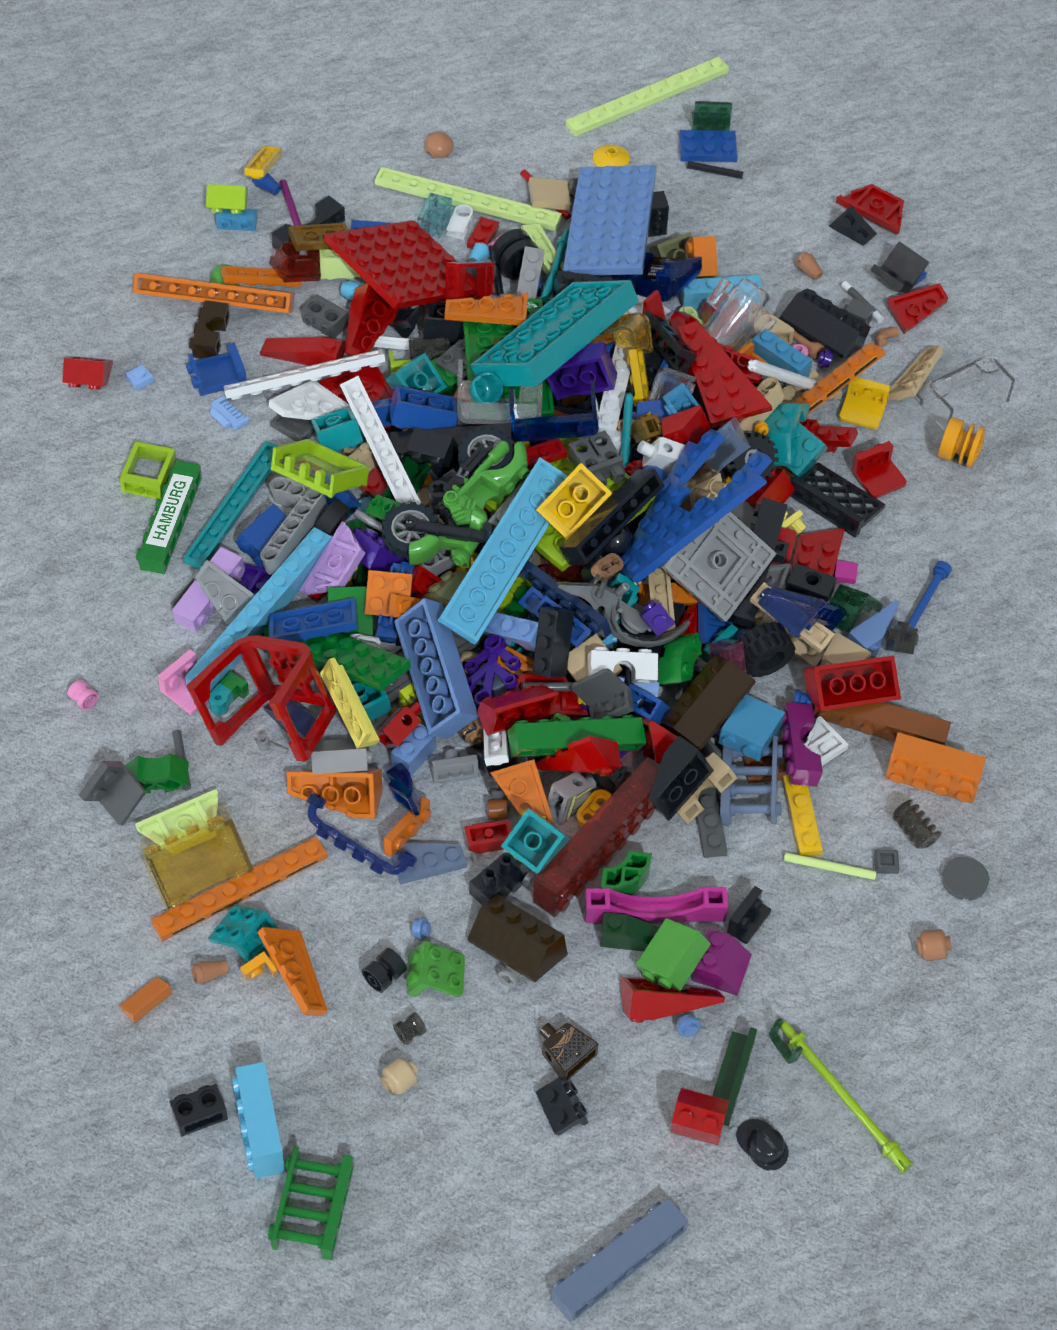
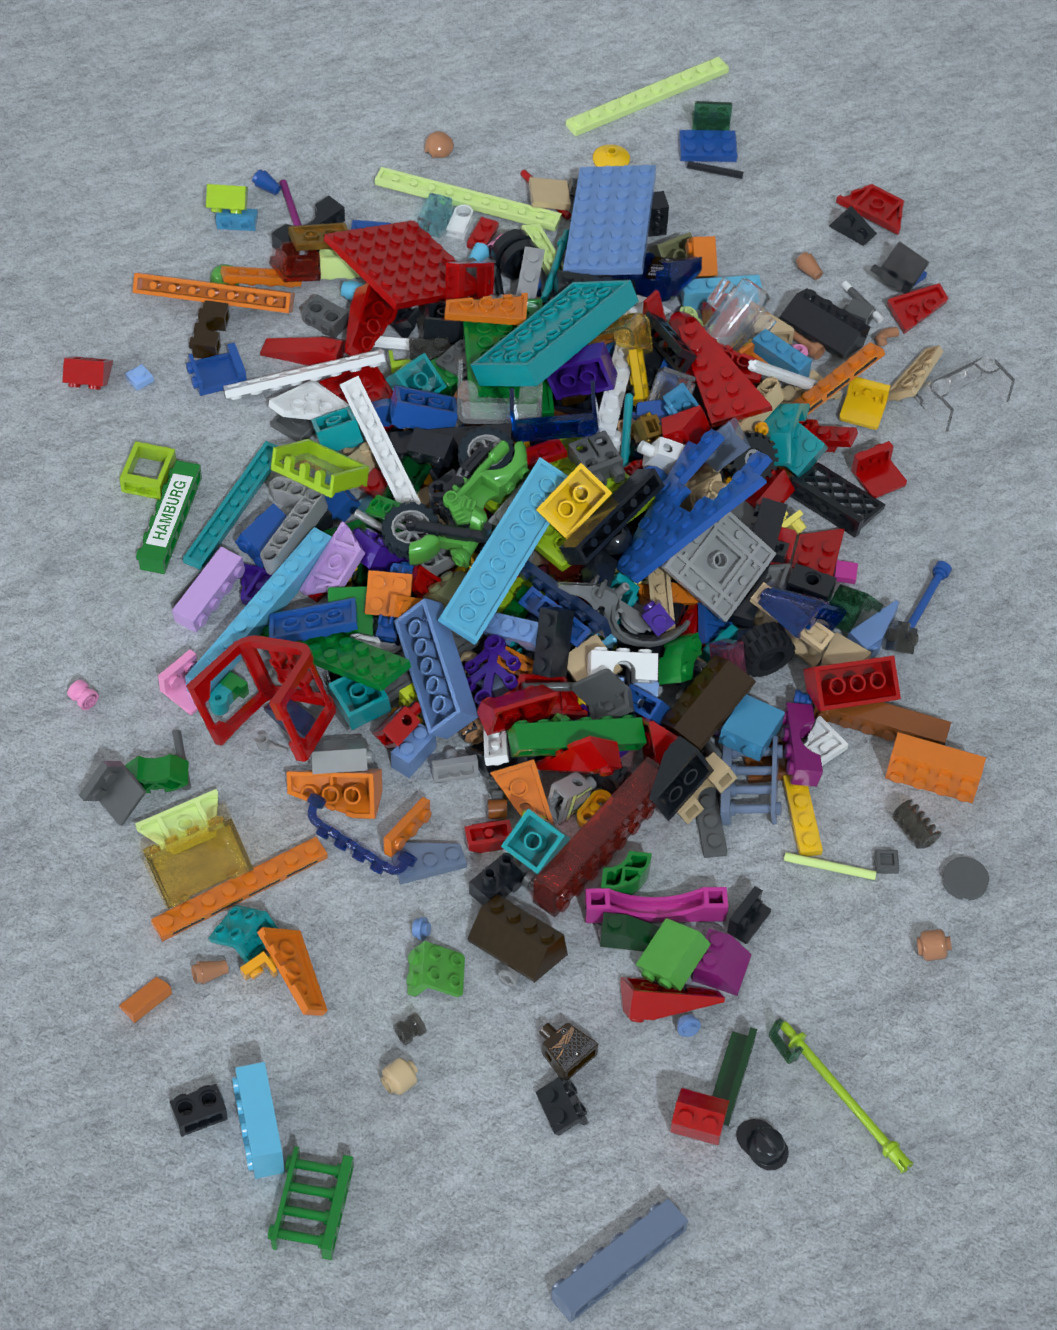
(221, 412): light blue piece -> none
(223, 591): light grey wing -> none
(263, 162): yellow plate -> none
(332, 517): black tyre -> none
(348, 704): light yellow fence -> none
(384, 969): black wheel -> none
(404, 789): clear blue slope -> none
(486, 388): teal hair -> none
(604, 566): medium nougat beam -> none
(824, 358): dark purple plate -> none
(961, 442): light orange wheel -> none

